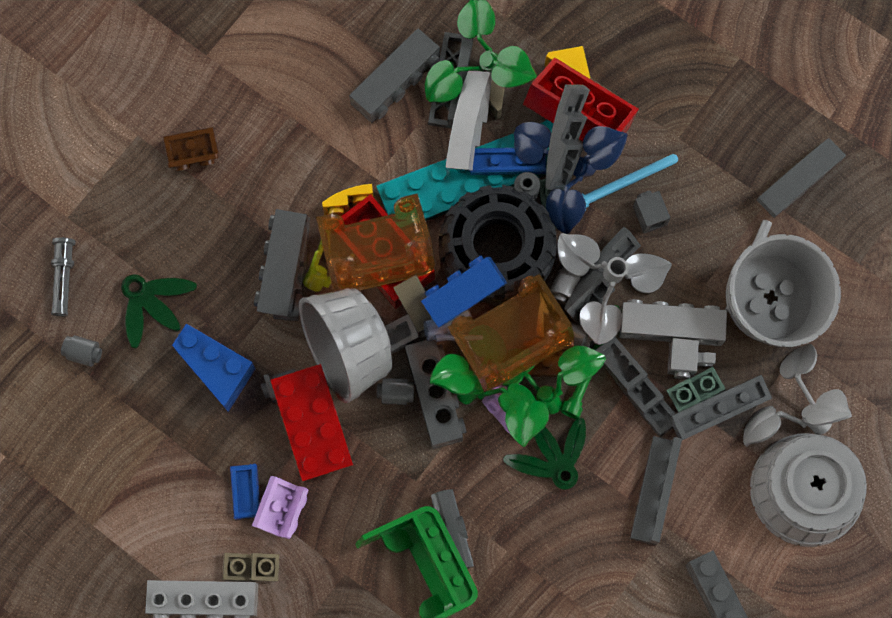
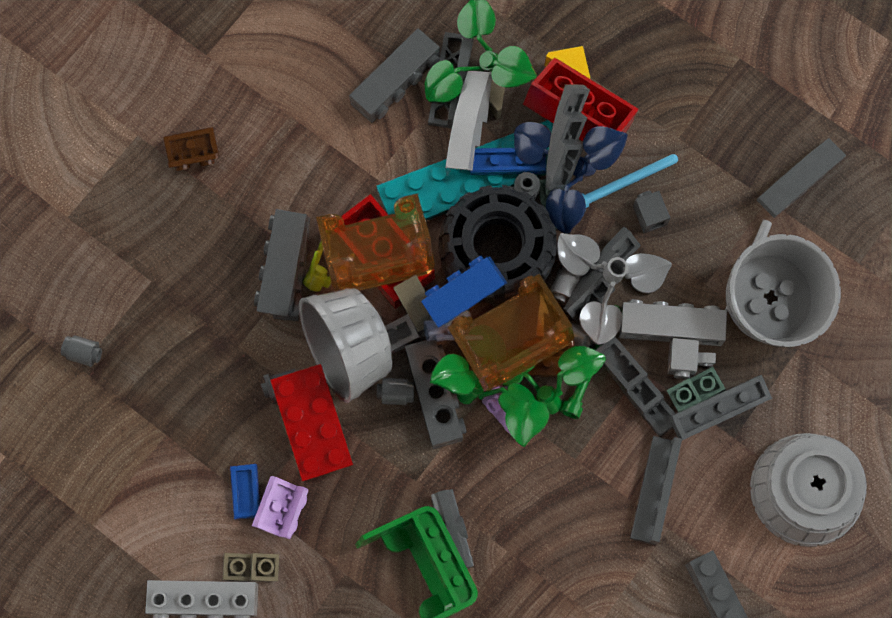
(59, 263): dark grey pin -> none
(156, 308): dark green plant -> none
(216, 365): blue wedge -> none
(340, 201): yellow slope -> none
(556, 460): dark green plant -> none
(818, 416): light grey plant -> none

